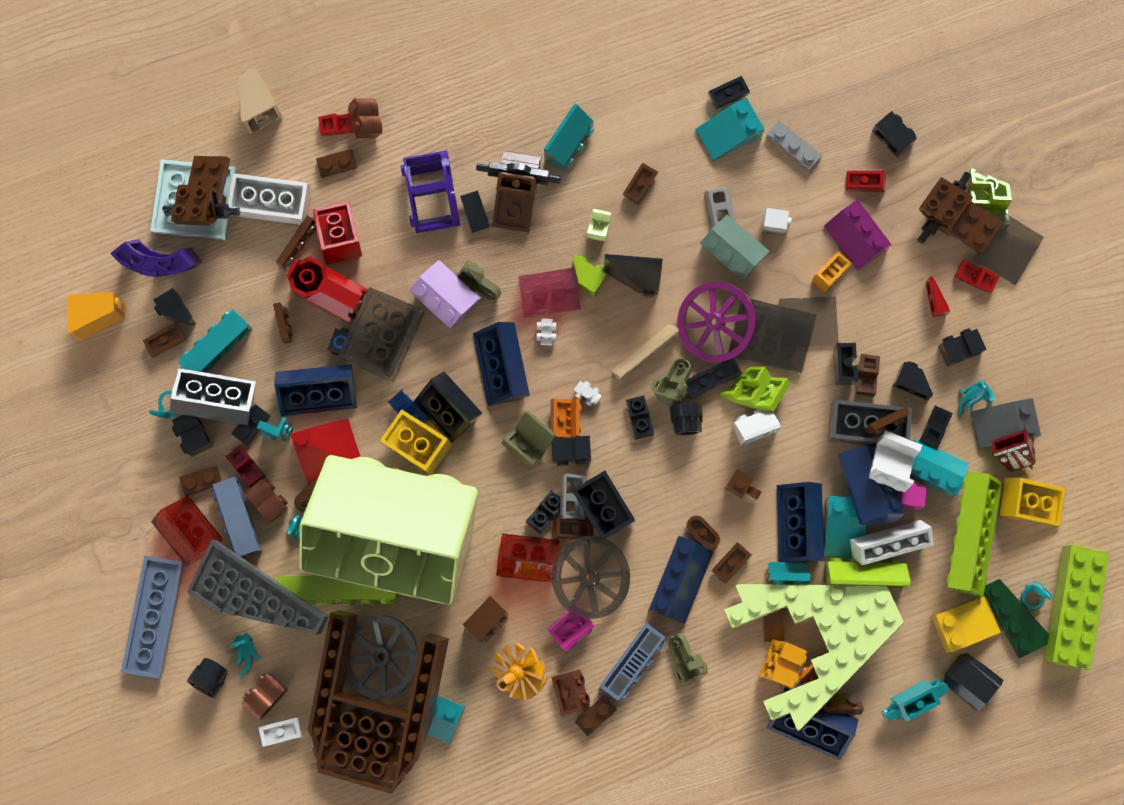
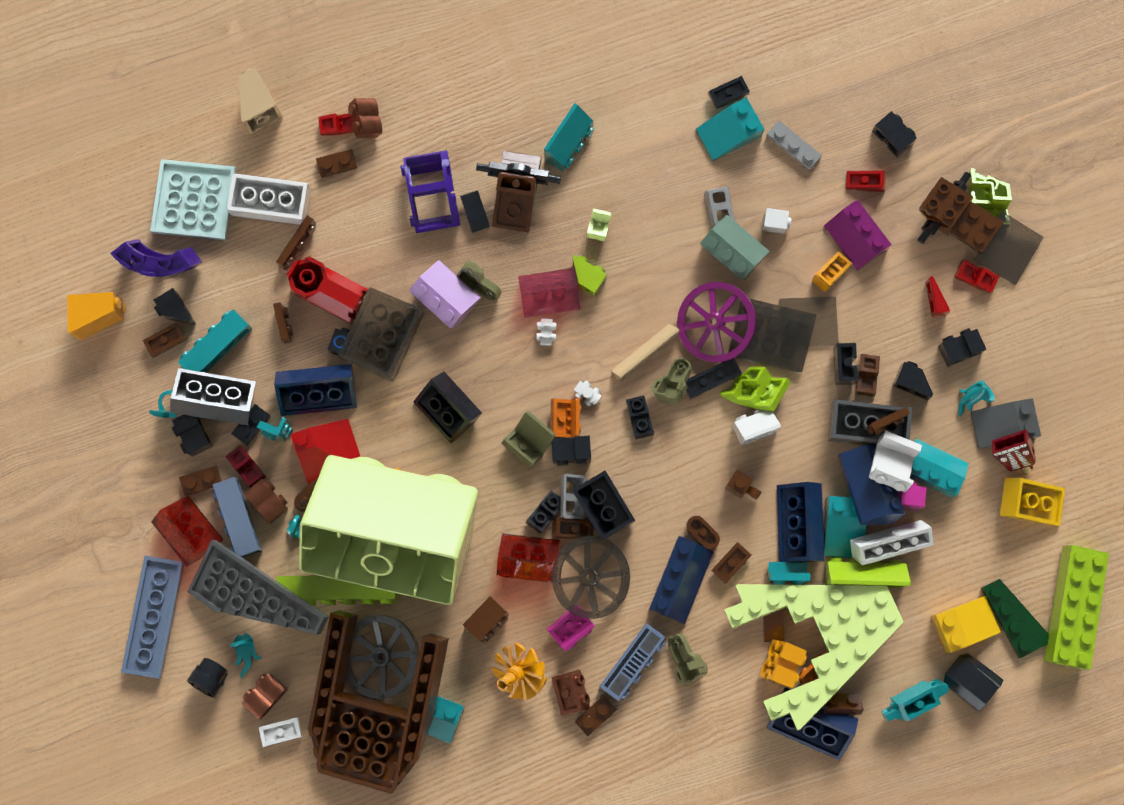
(203, 197): reddish brown piece -> none
(337, 233): red slope -> none
(403, 402): clear blue slope -> none
(416, 442): yellow slope -> none
(501, 363): dark blue slope -> none
(636, 272): black slope -> none
(640, 183): reddish brown plate -> none
(686, 418): black piece -> none
(935, 426): black slope -> none
(974, 534): lime brick -> none
(1039, 589): teal piece -> none

